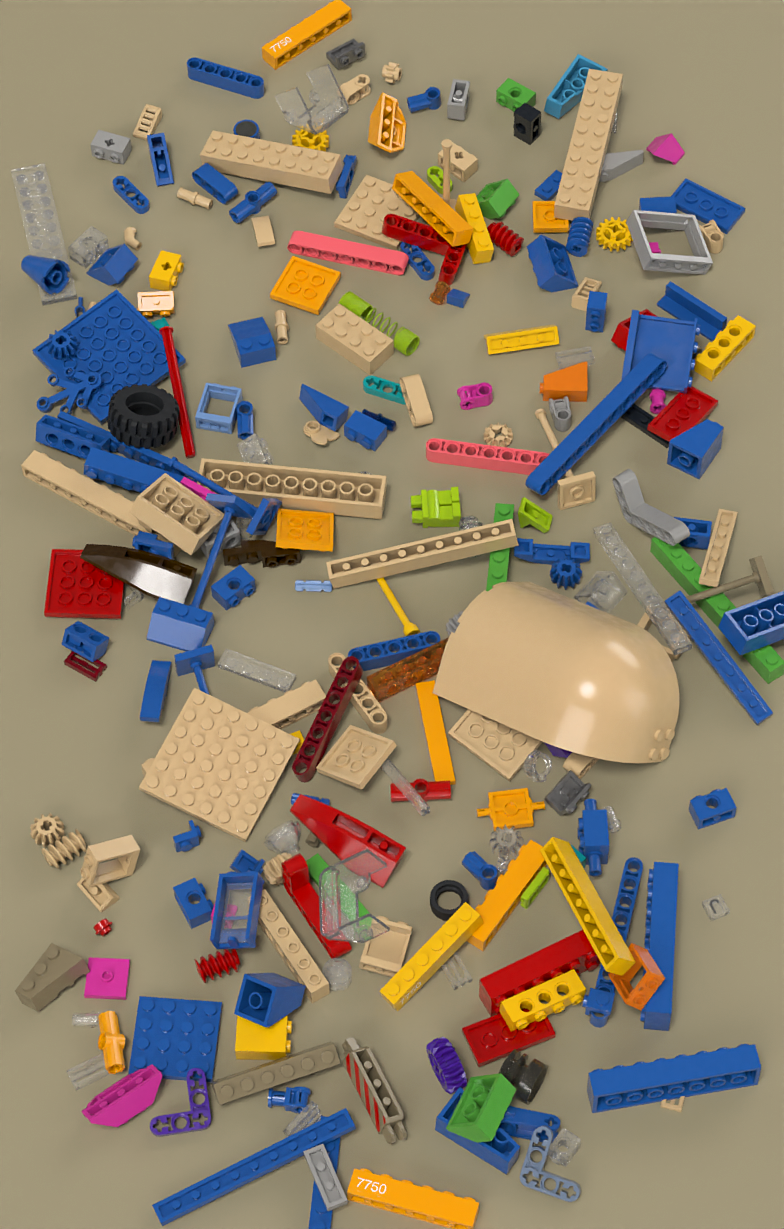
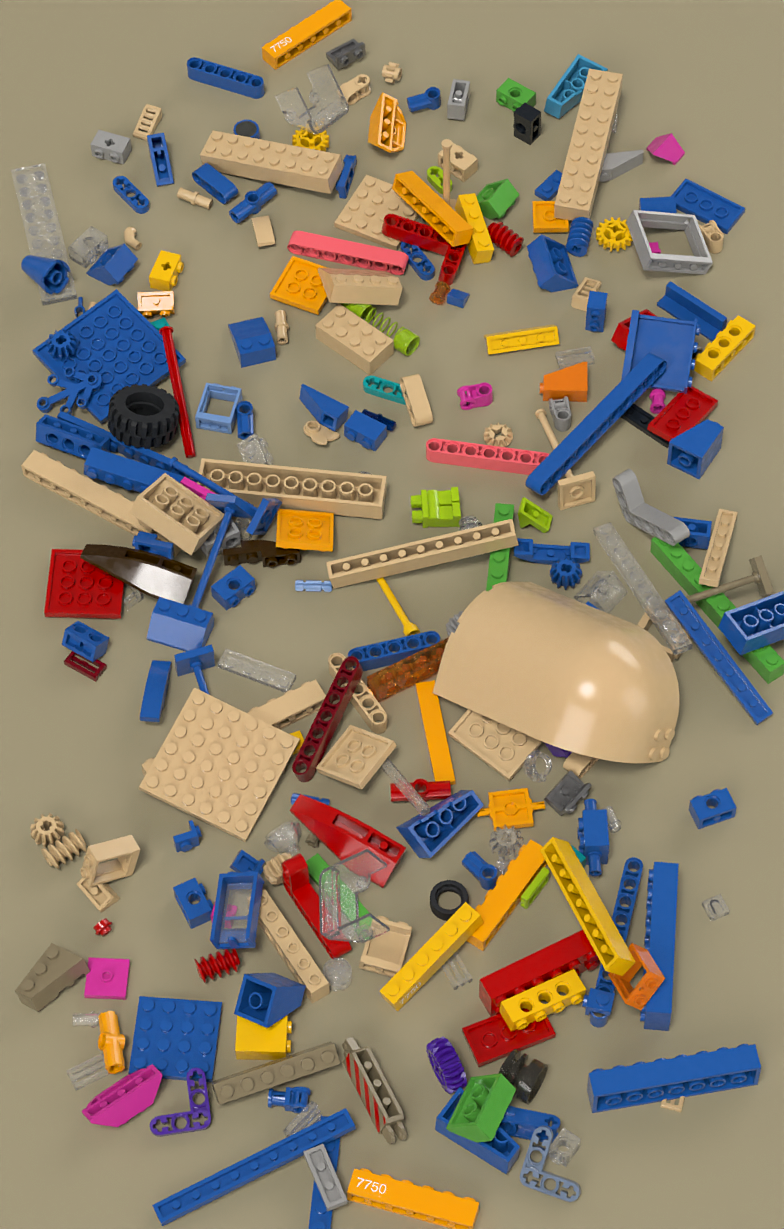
(360, 286): none -> tan slope
(434, 830): none -> blue wedge

